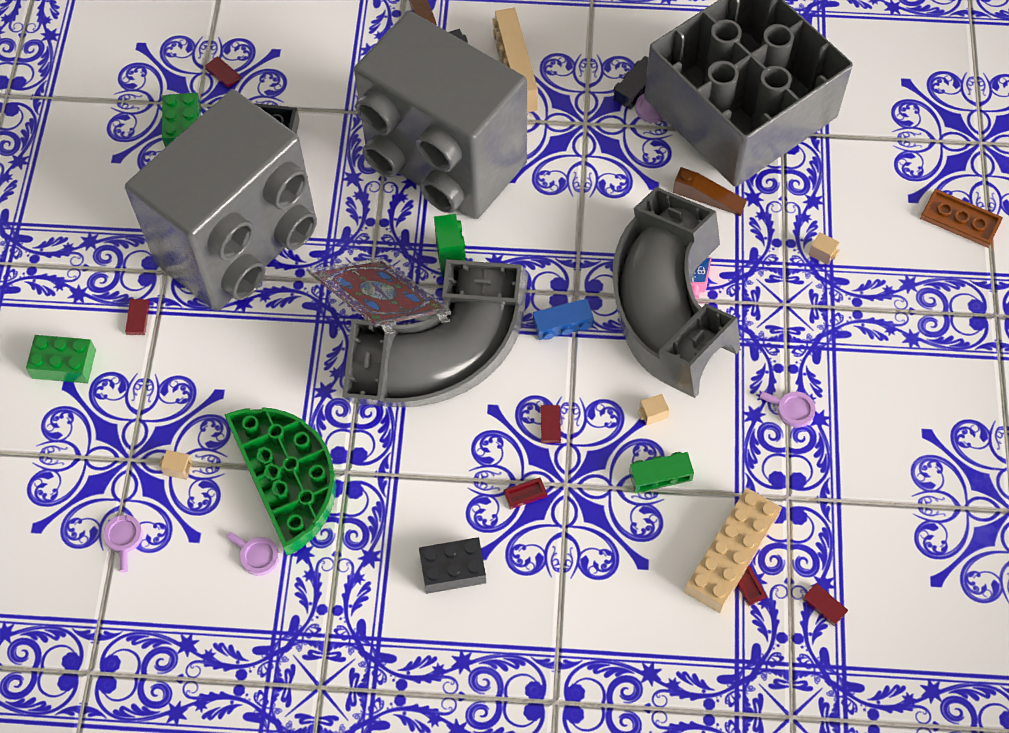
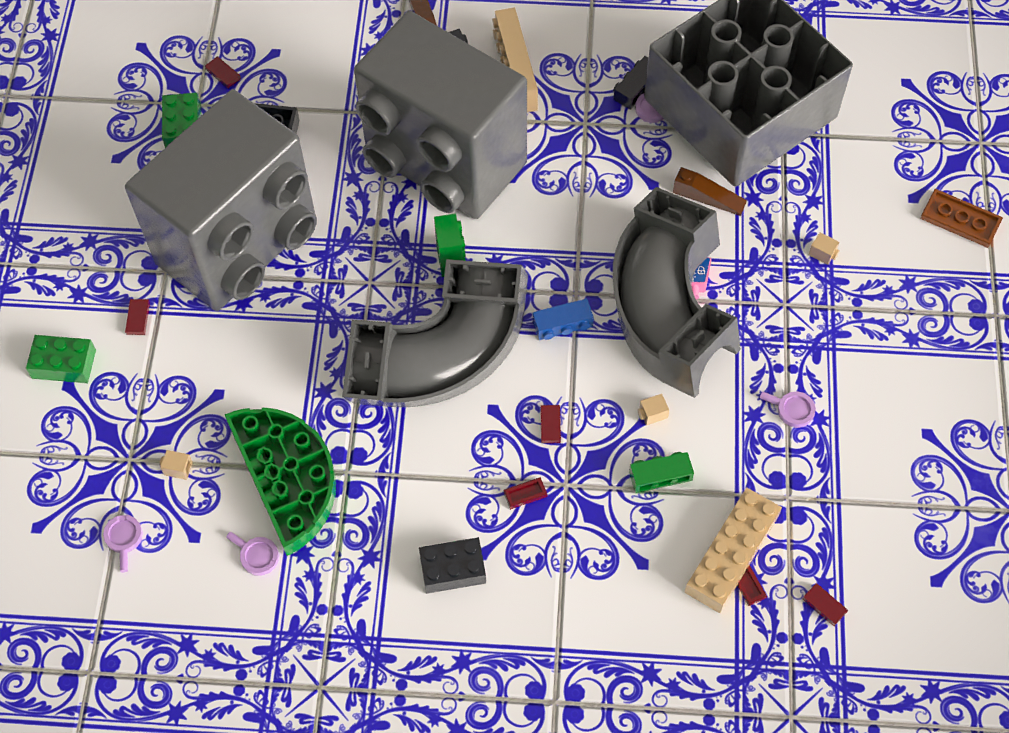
(379, 292): clear flag -> none

